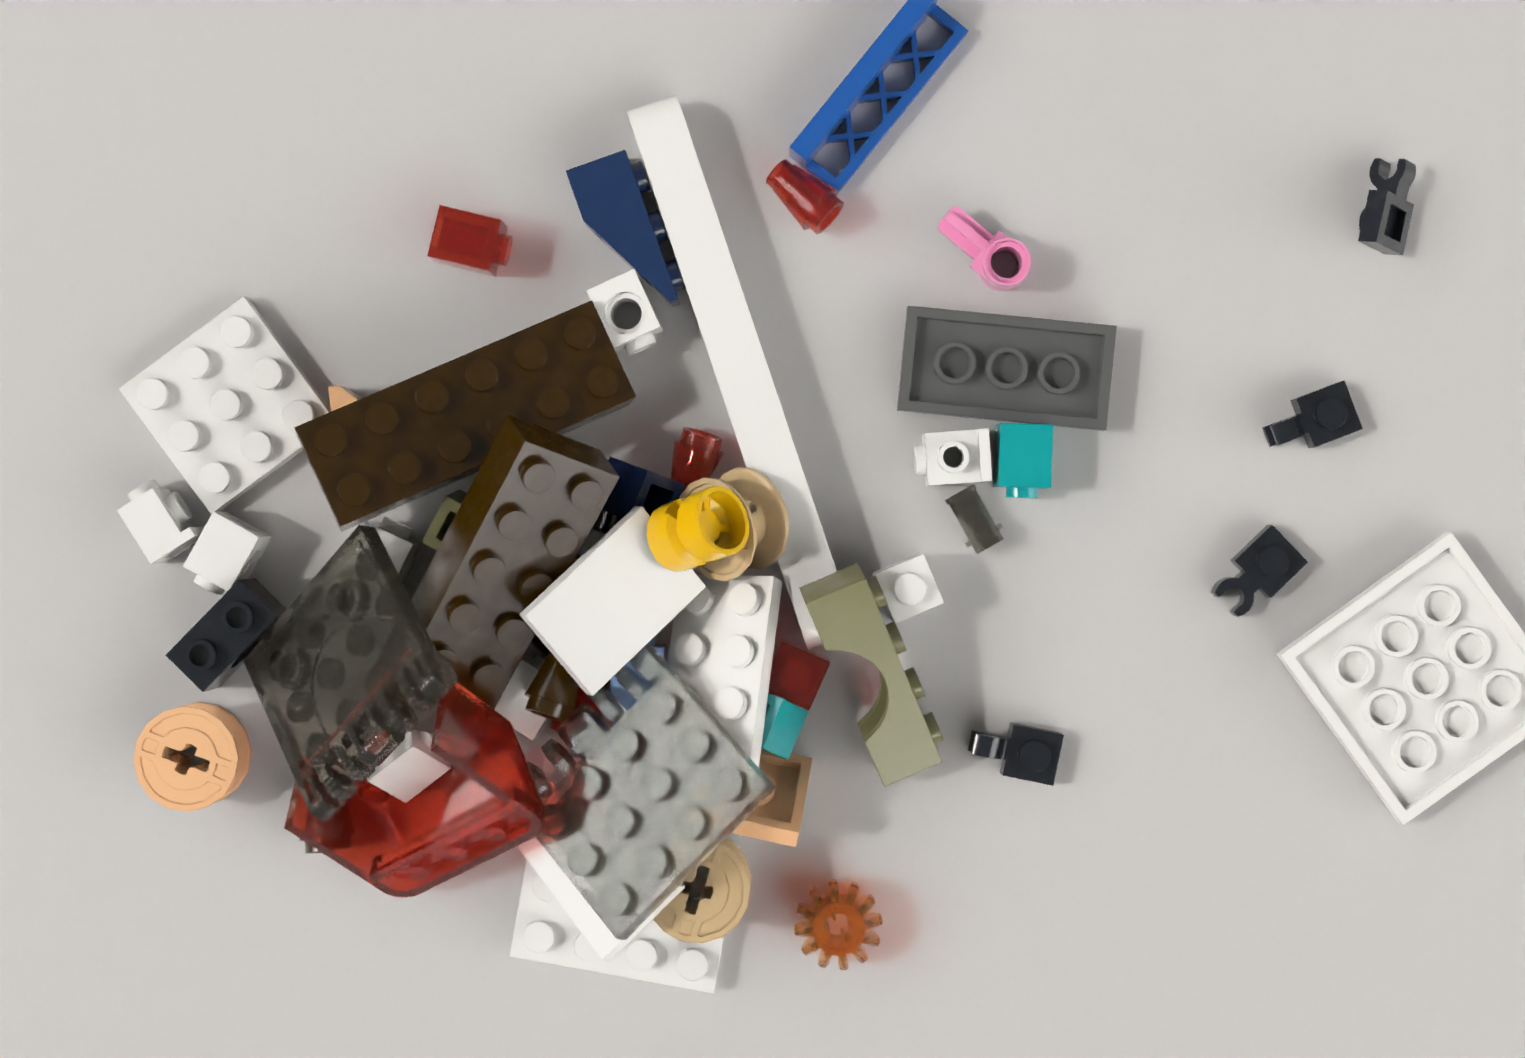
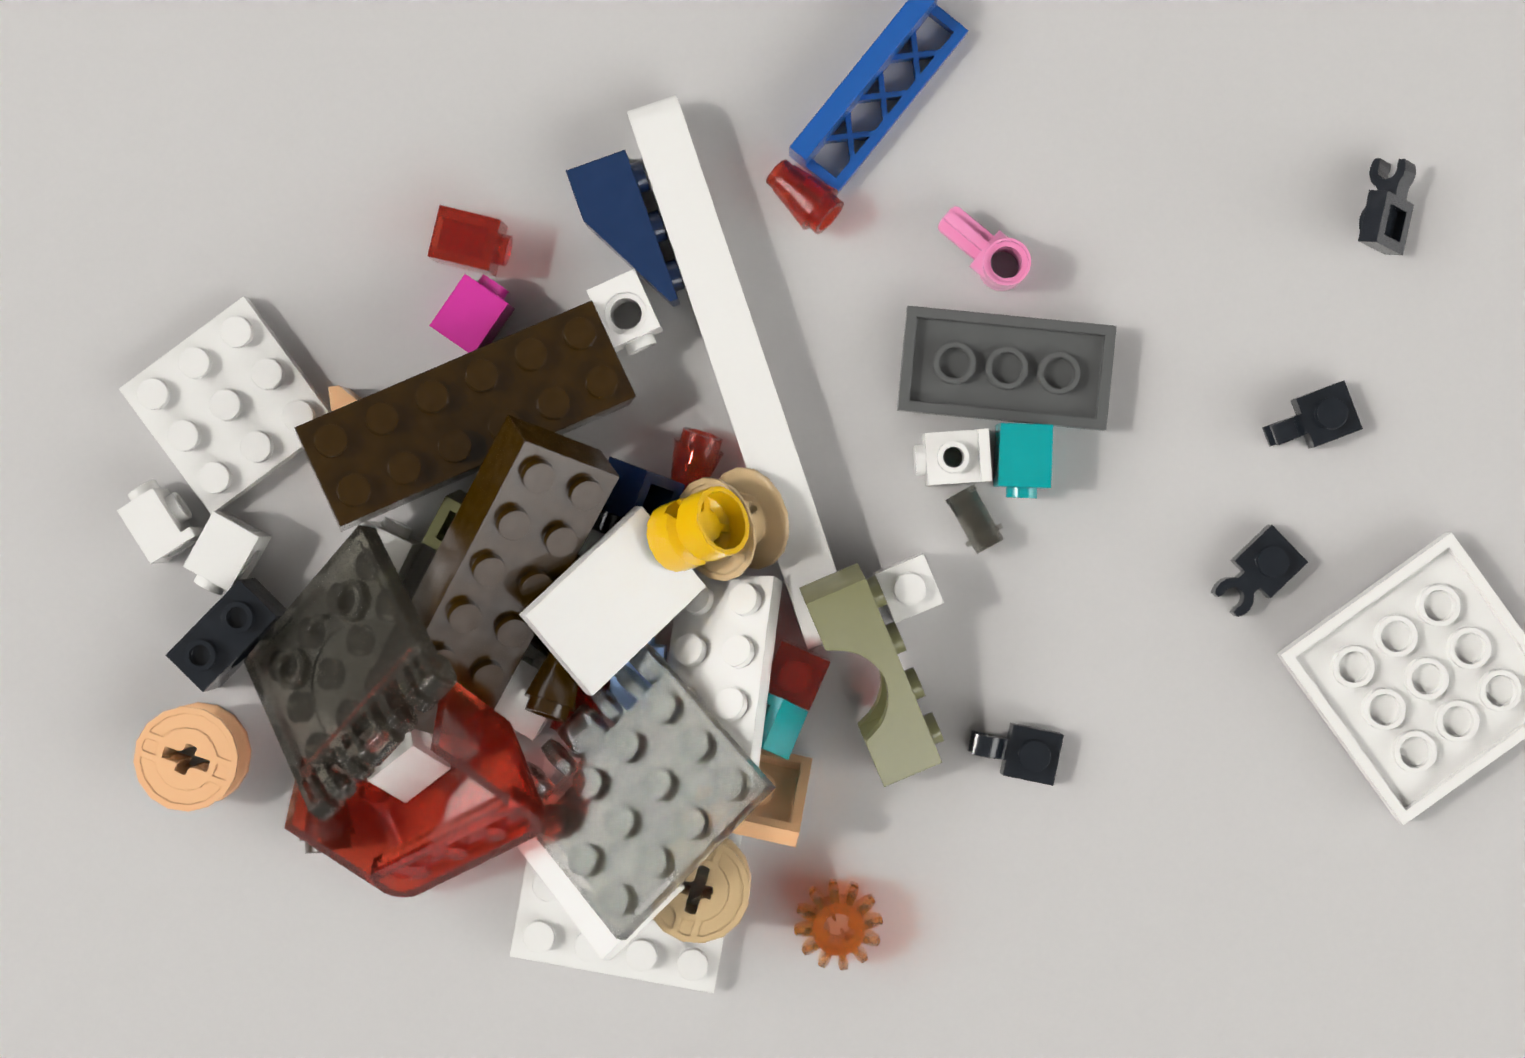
(473, 313): none -> dark pink brick

